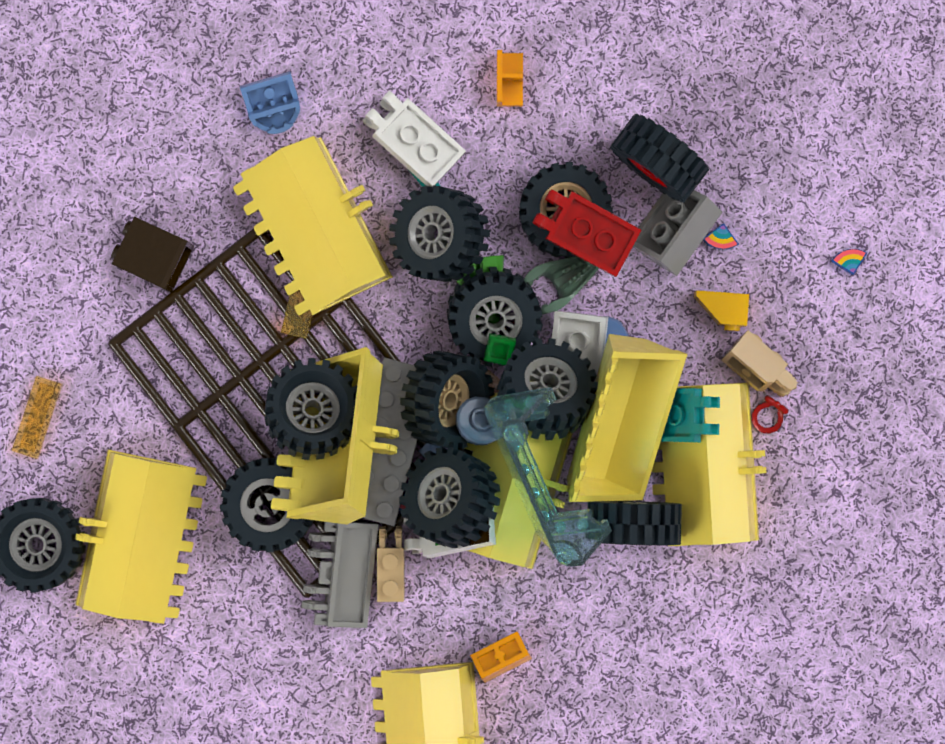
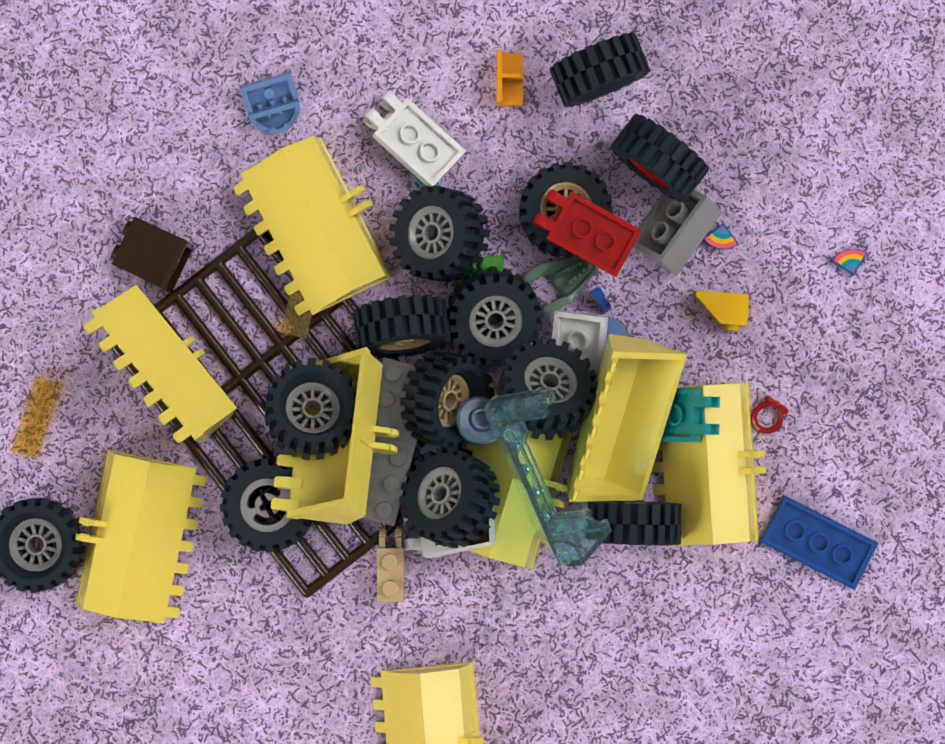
(164, 364): none -> light yellow piece
(347, 574): light grey hinge -> none
(402, 325): none -> black wheel
(499, 348): green tile -> none
(500, 657): light orange hinge -> none
(599, 69): none -> black wheel
(599, 298): none -> blue tile
(759, 365): tan hinge -> none
(819, 542): none -> blue tile

